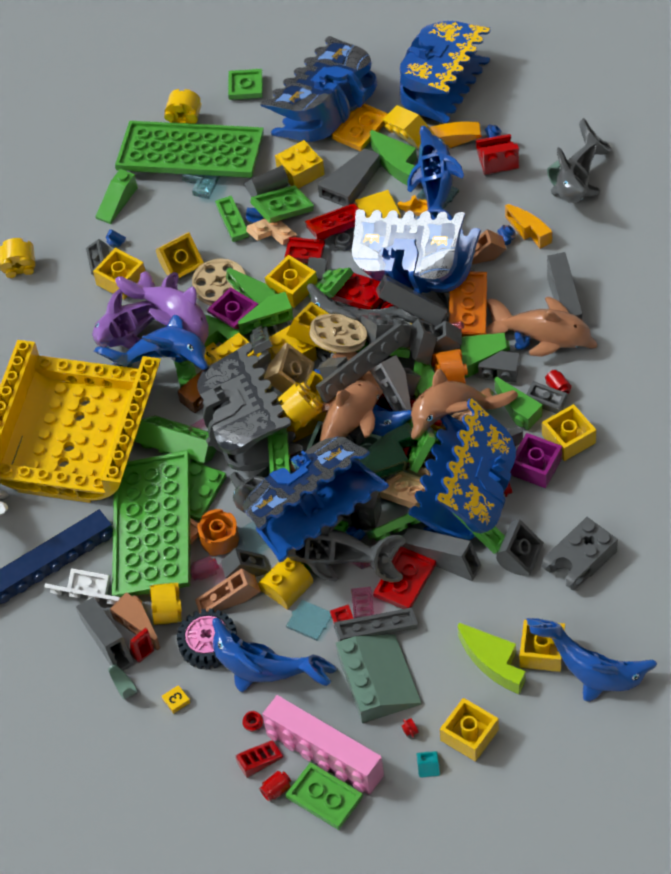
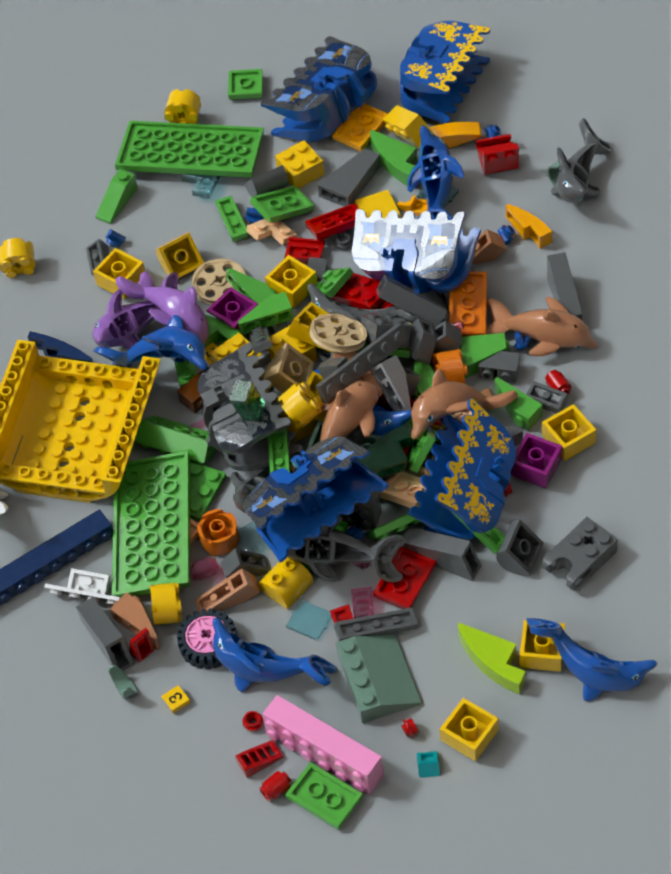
(56, 348): none -> dark blue slope
(247, 400): none -> clear green brick

